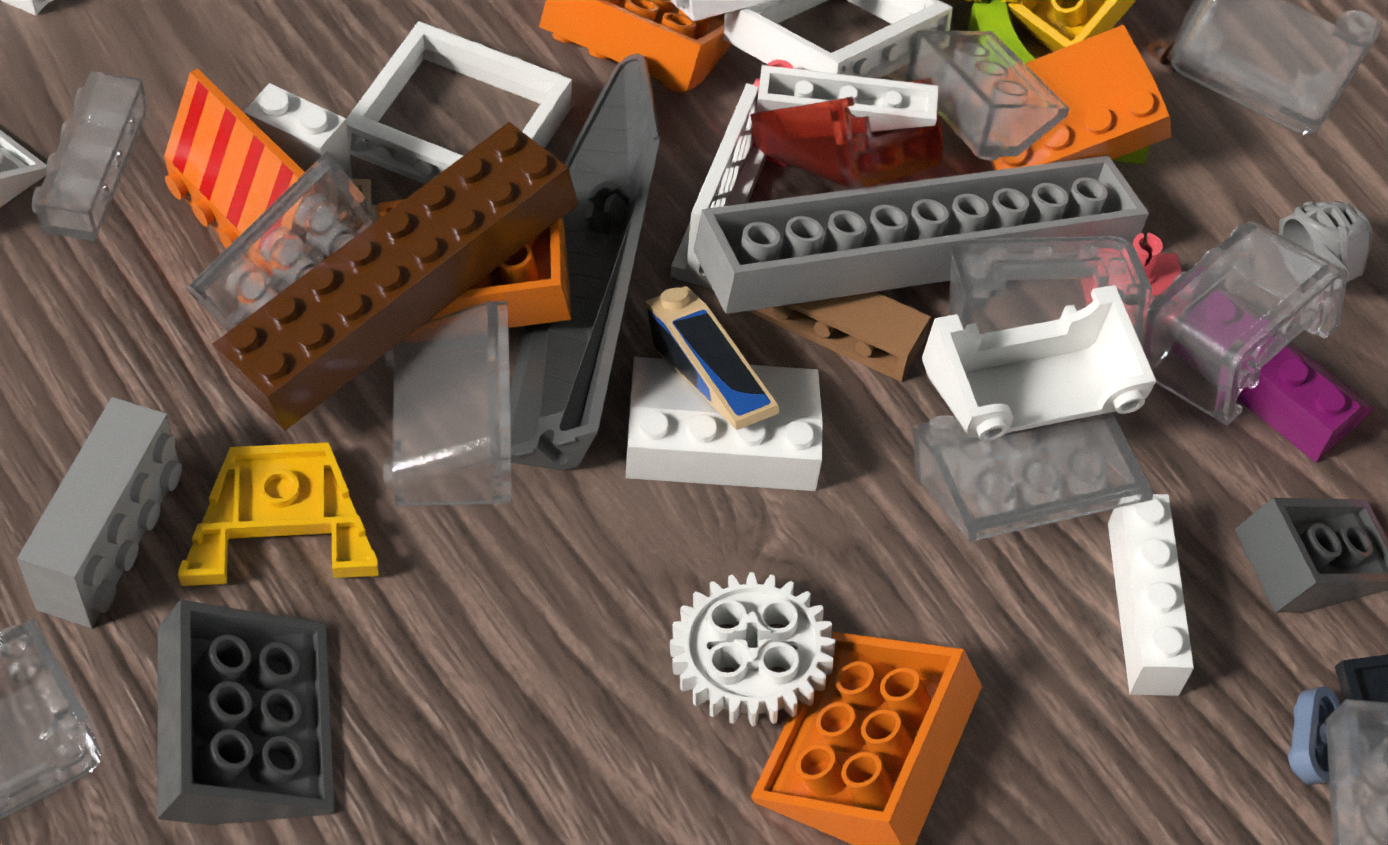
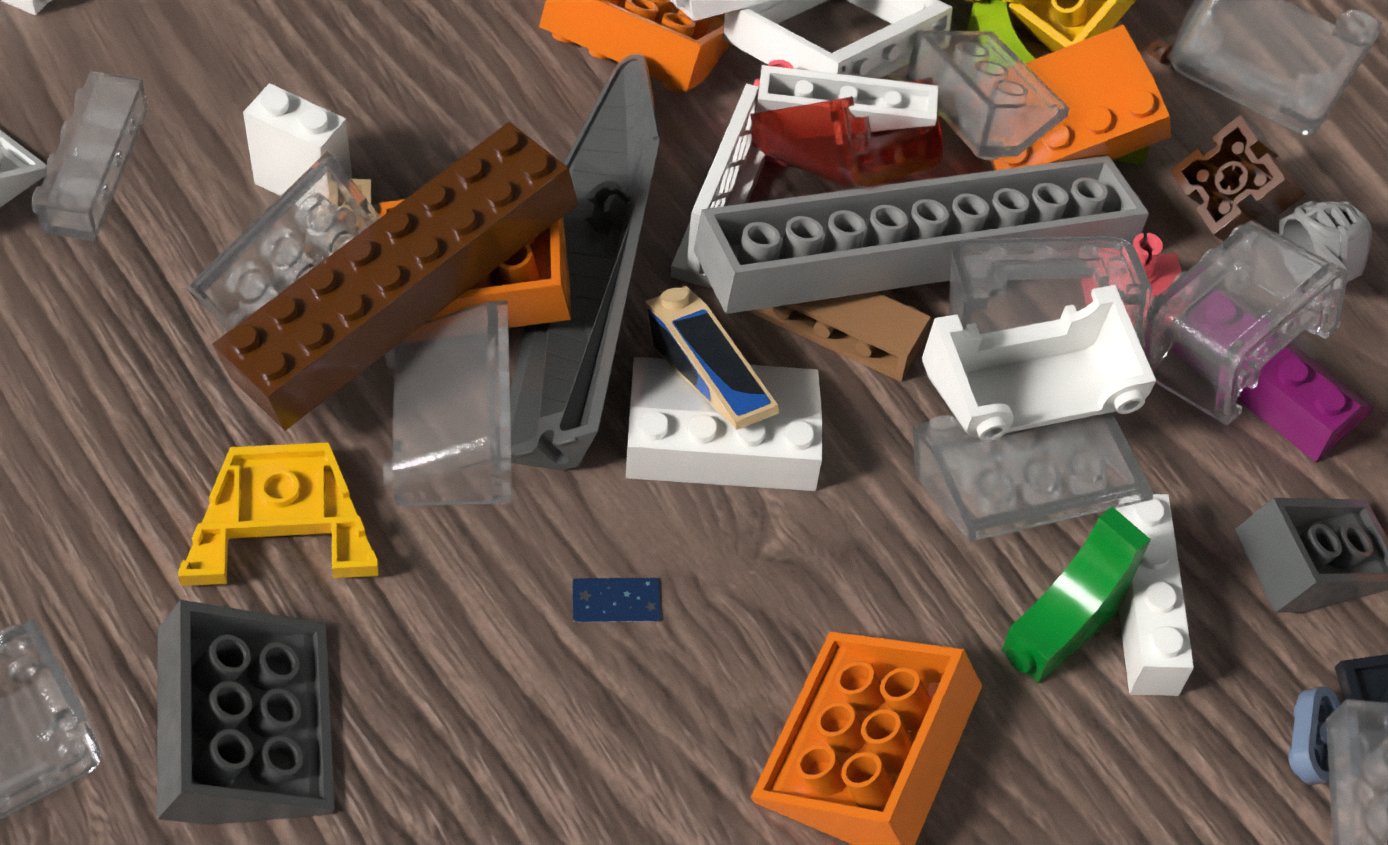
(101, 513): light grey brick -> none
(223, 161): orange slope -> none
(425, 160): white window -> none
(616, 599): none -> dark blue sticker
(752, 649): white gear -> none
(1080, 599): none -> green arch
(1237, 179): none -> reddish brown brick

